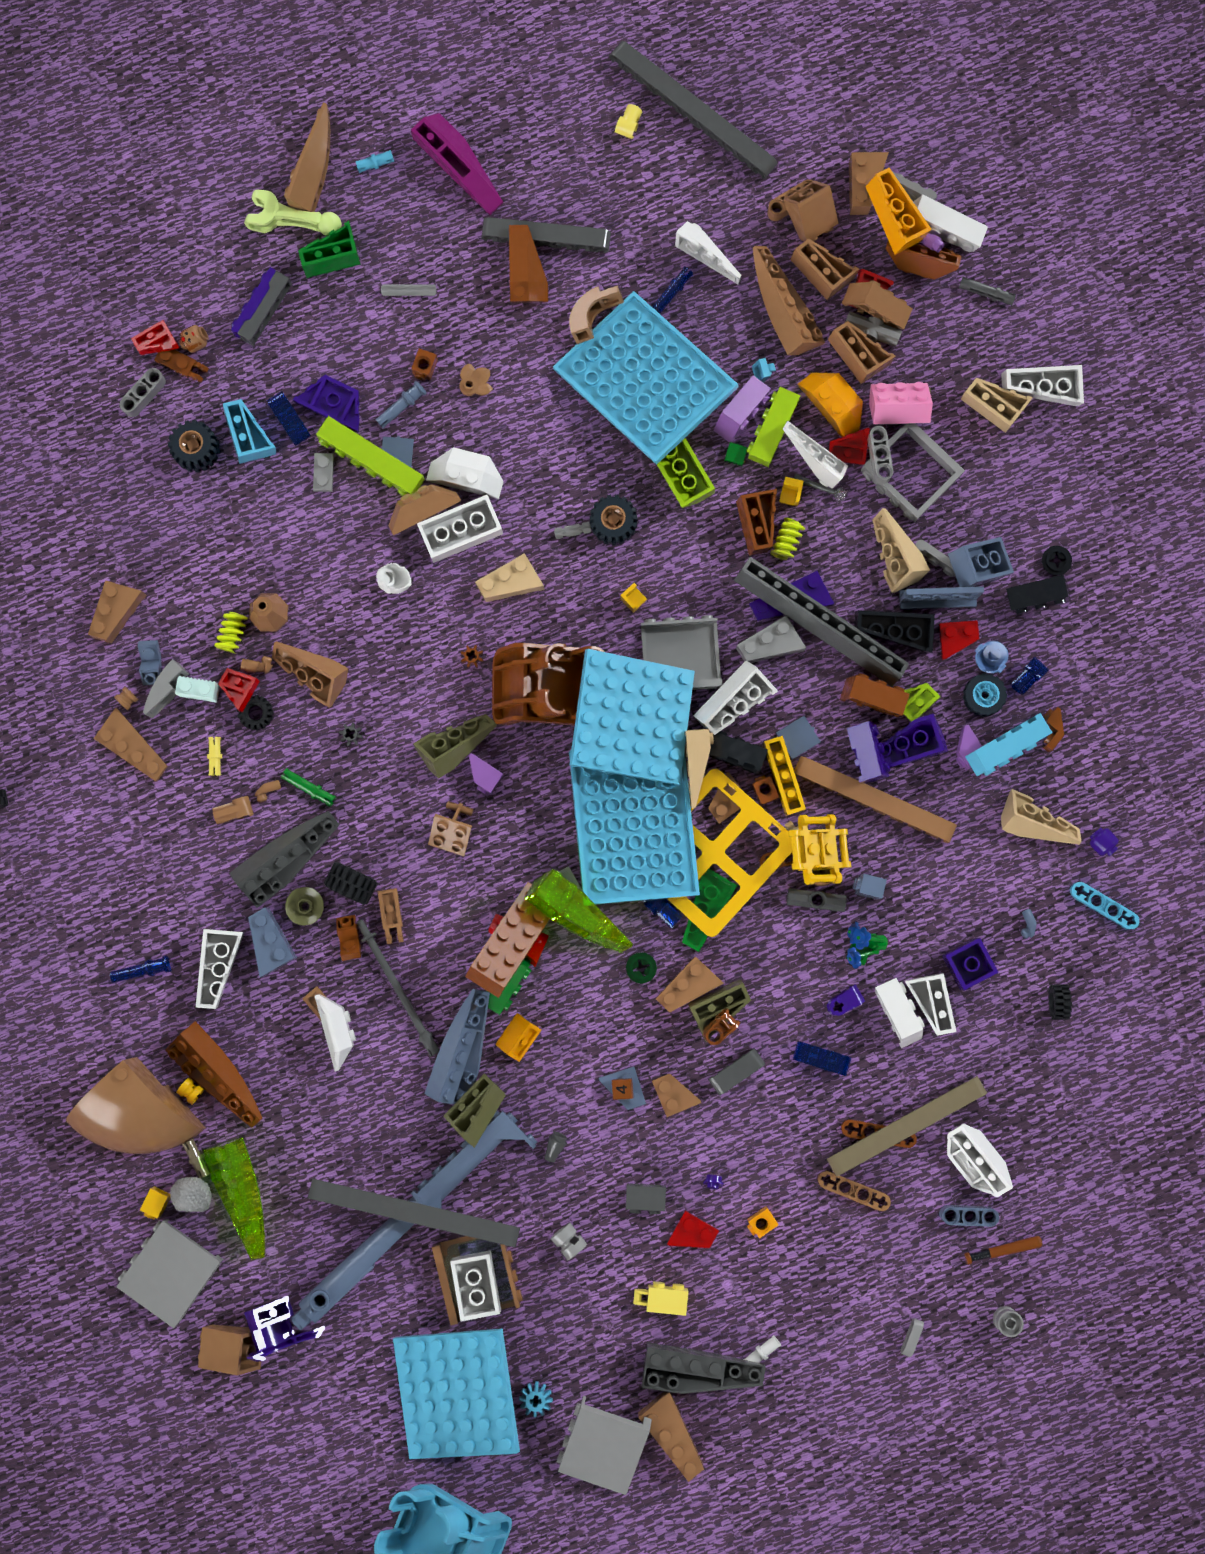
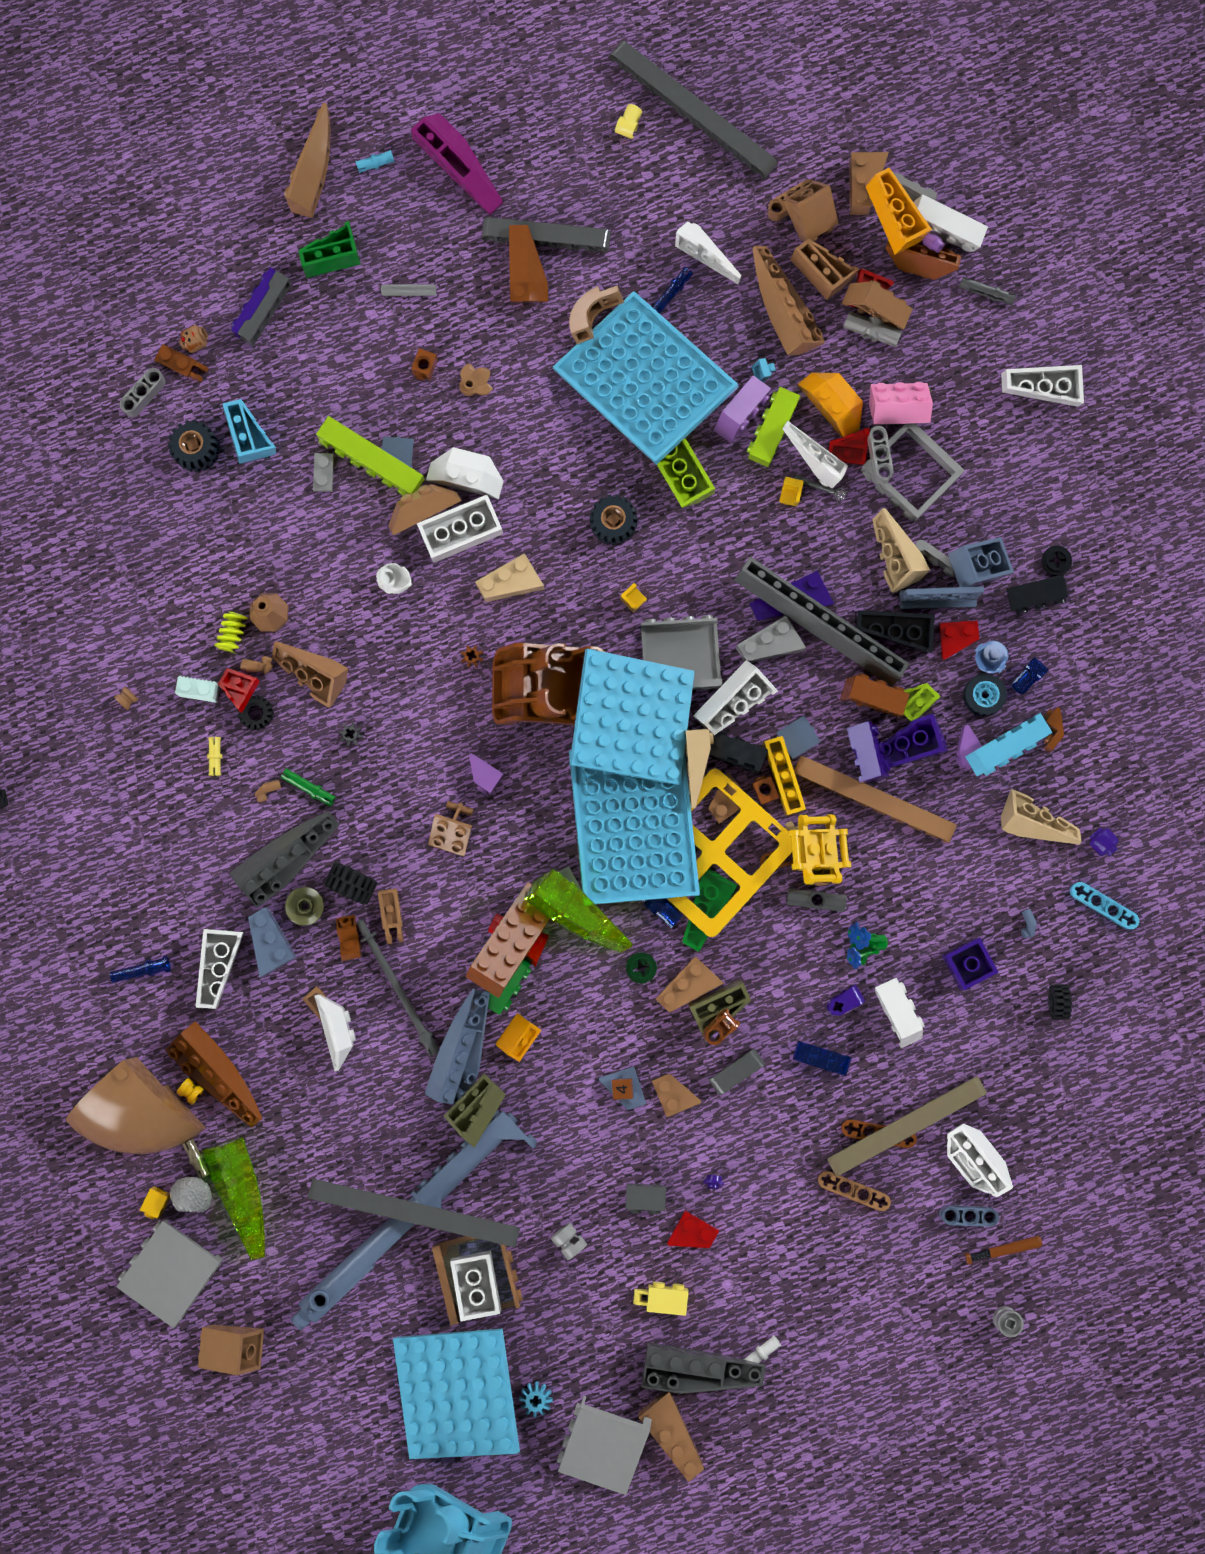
(114, 610): medium nougat wedge -> none
(125, 741): medium nougat wing -> none
(150, 661): sand blue slope -> none
(155, 339): red wing -> none
(163, 688): light grey slope -> none
(235, 810): medium nougat piece -> none
(273, 1330): dark purple piece -> none
(277, 214): yellowish green piece -> none
(288, 418): clear blue beam -> none
(332, 399): dark purple wing -> none
(408, 398): sand blue pin -> none
(449, 748): olive wedge -> none
(555, 1145): dark grey cone -> none
(572, 530): light grey axle -> none
(736, 454): green tile -> none
(757, 520): dark orange wedge -> none
(771, 1223): light orange brick -> none
(787, 539): neon yellow piece -> none
(859, 352): medium nougat wedge -> none
(869, 886): sand blue brick -> none
(912, 1337): light grey beam -> none
(934, 1001): white wedge -> none
(995, 403): tan wedge -> none

